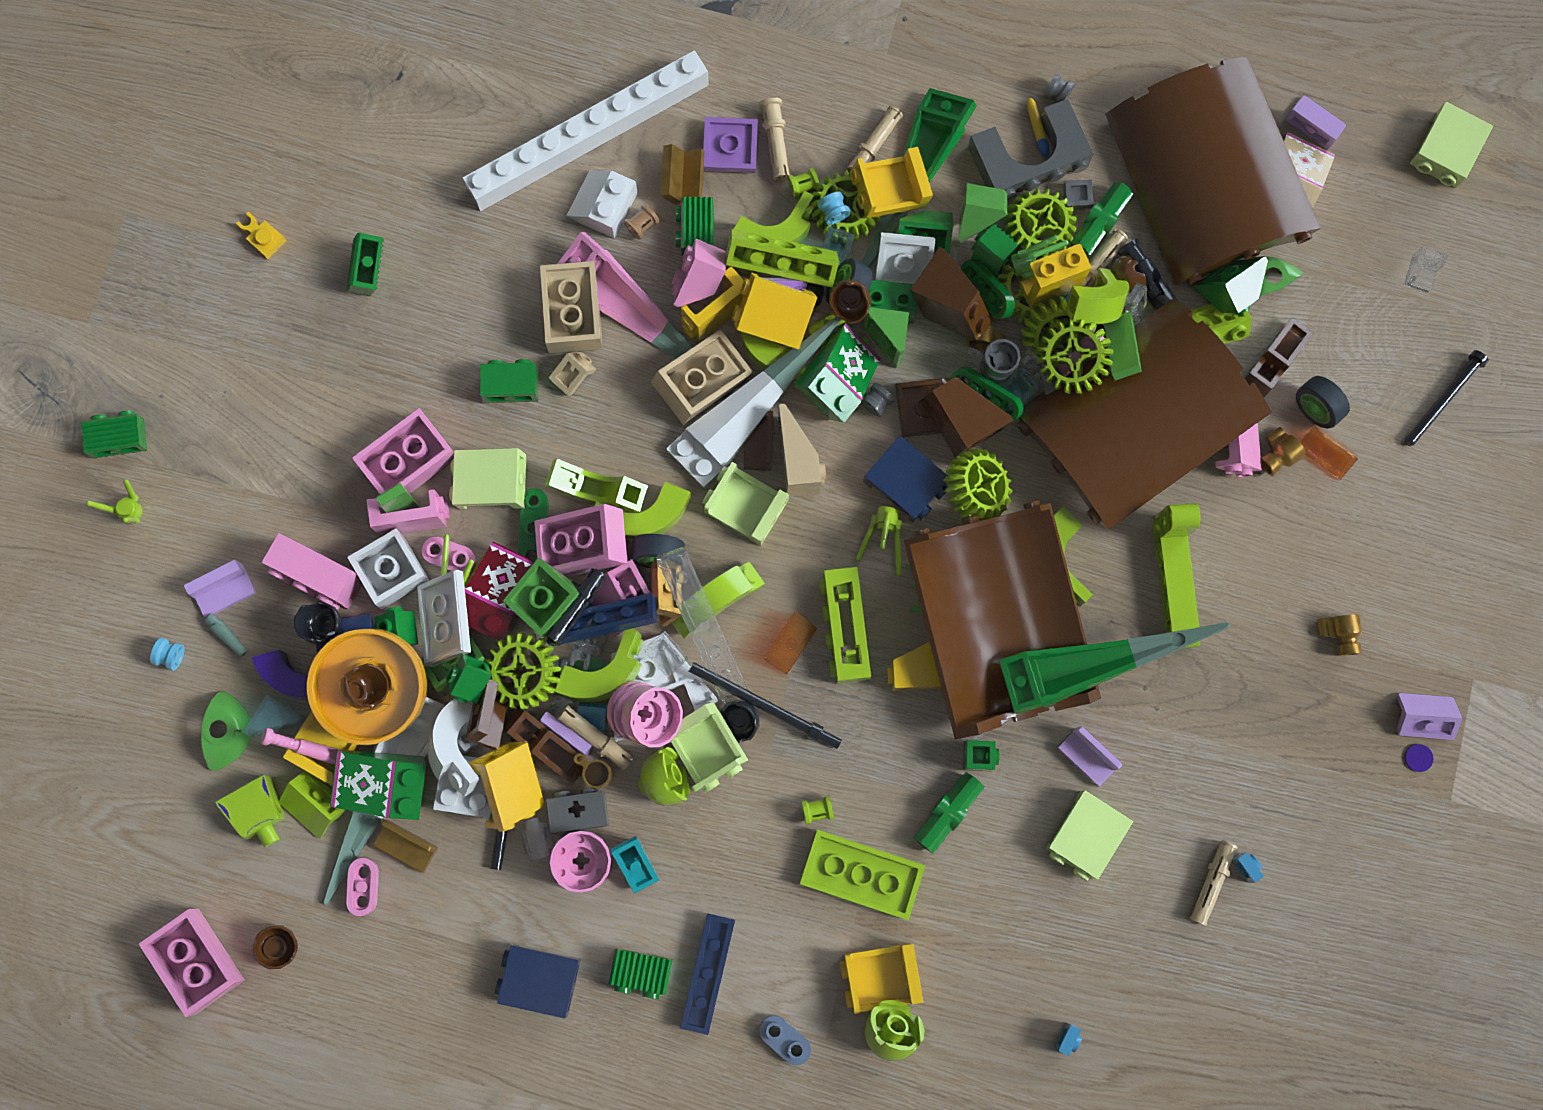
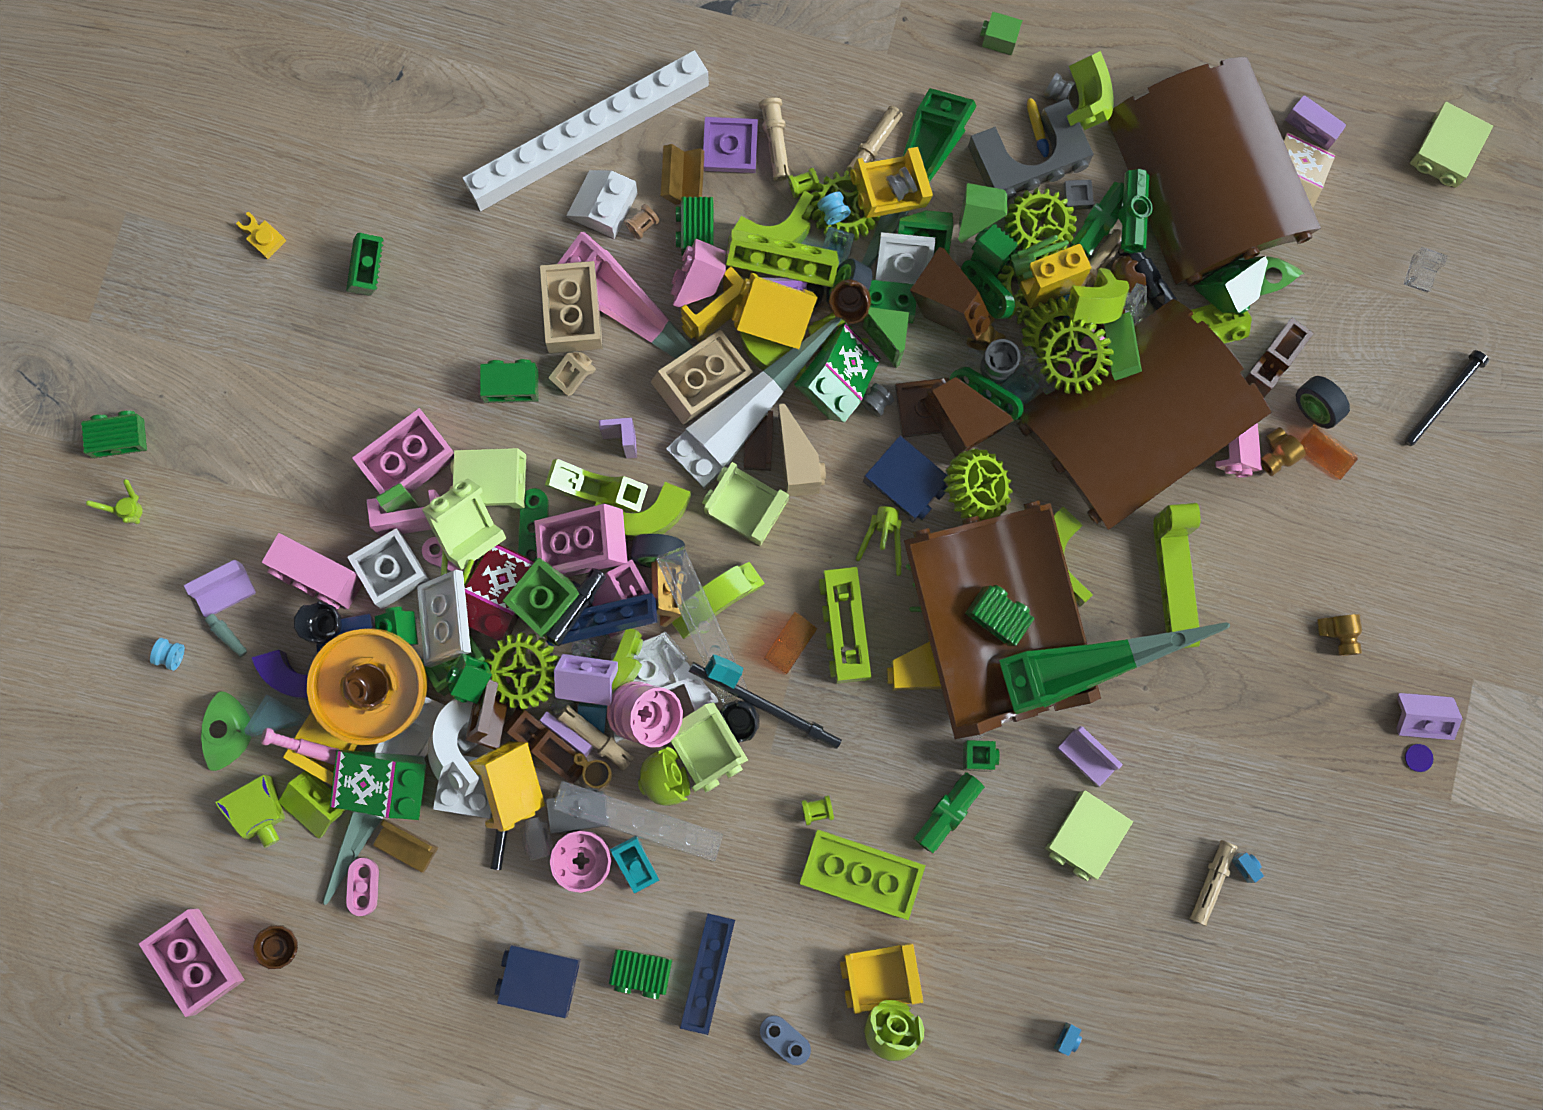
(463, 523): none -> yellowish green panel
(585, 679): none -> lavender panel
(623, 429): none -> lavender panel
(637, 821): none -> clear tile
(723, 670): none -> teal piece
(901, 184): none -> flat silver wheel
(1000, 33): none -> bright green brick
(1000, 615): none -> green brick
(1094, 91): none -> lime arch
(1135, 211): none -> green piece

